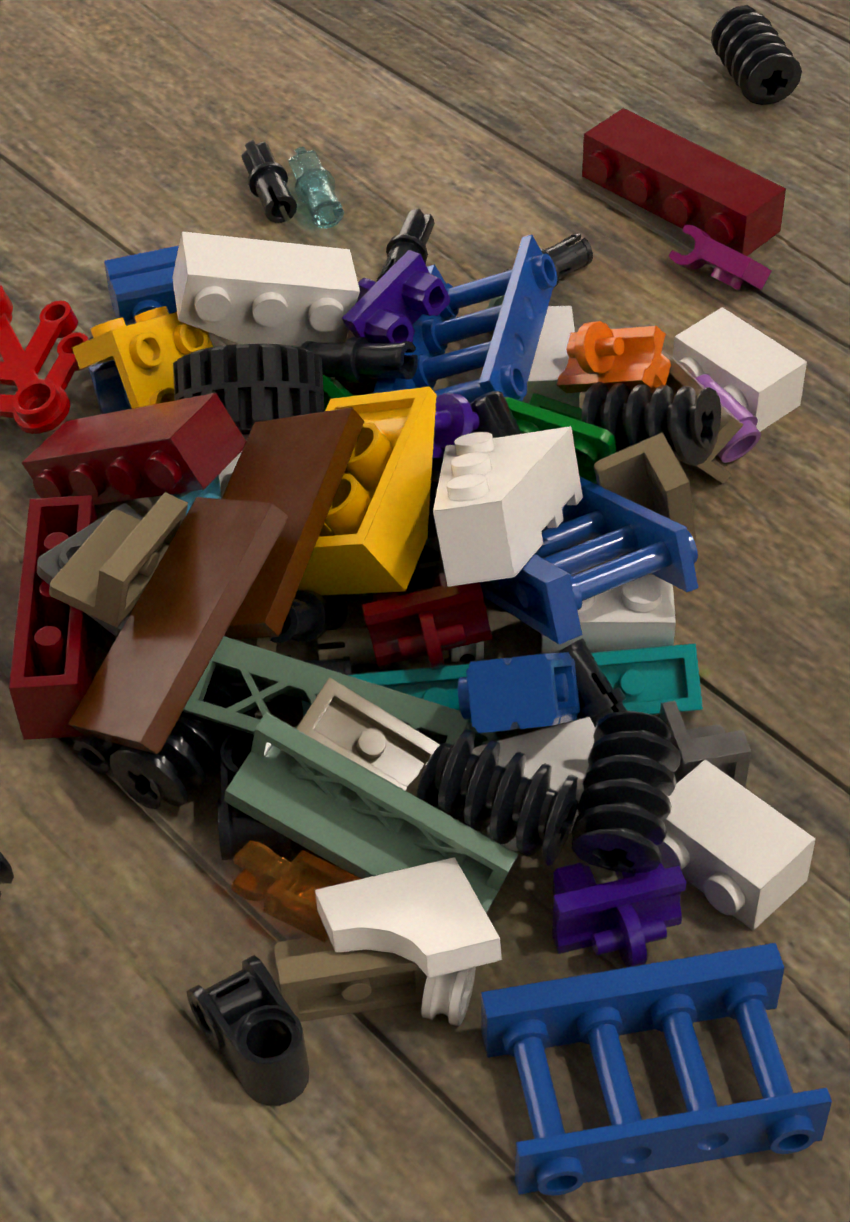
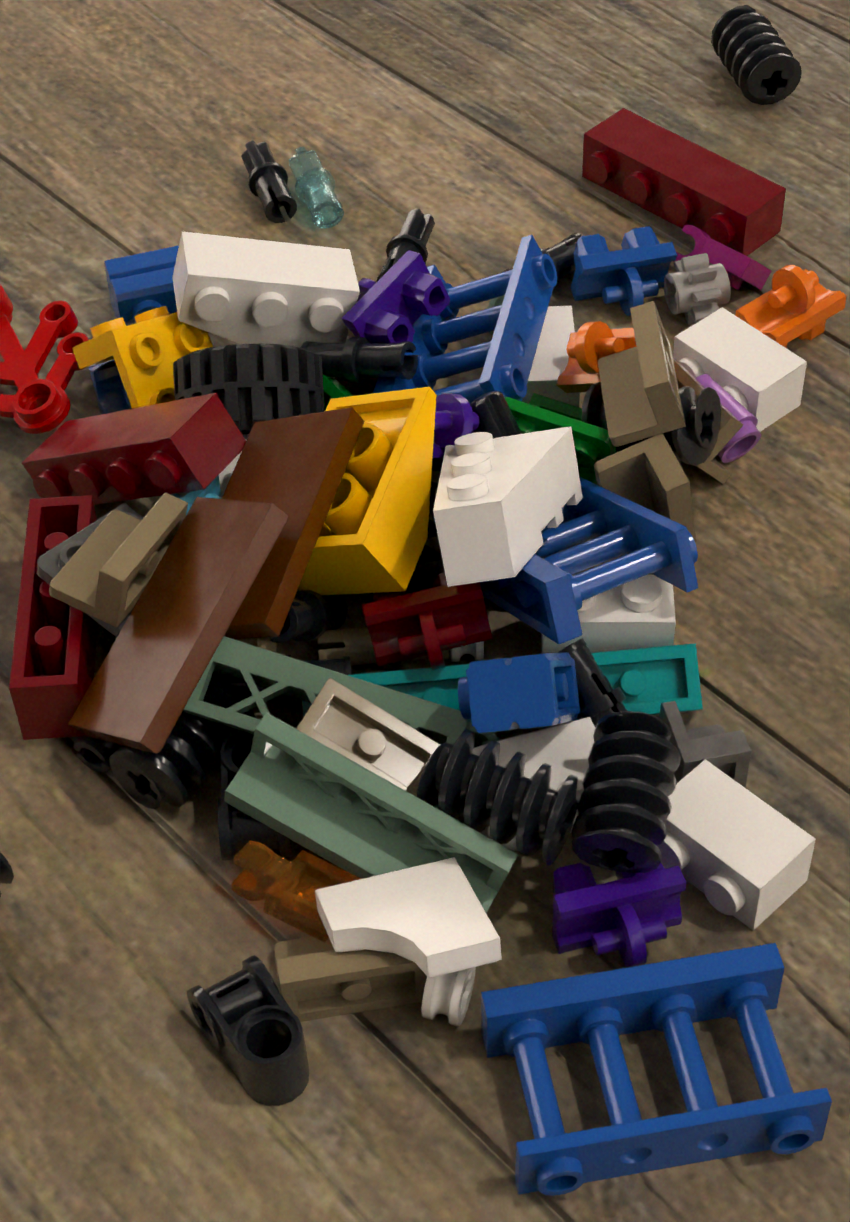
(621, 274): none -> blue hips
(641, 383): none -> dark tan panel
(696, 287): none -> light grey gear
(793, 306): none -> orange hips

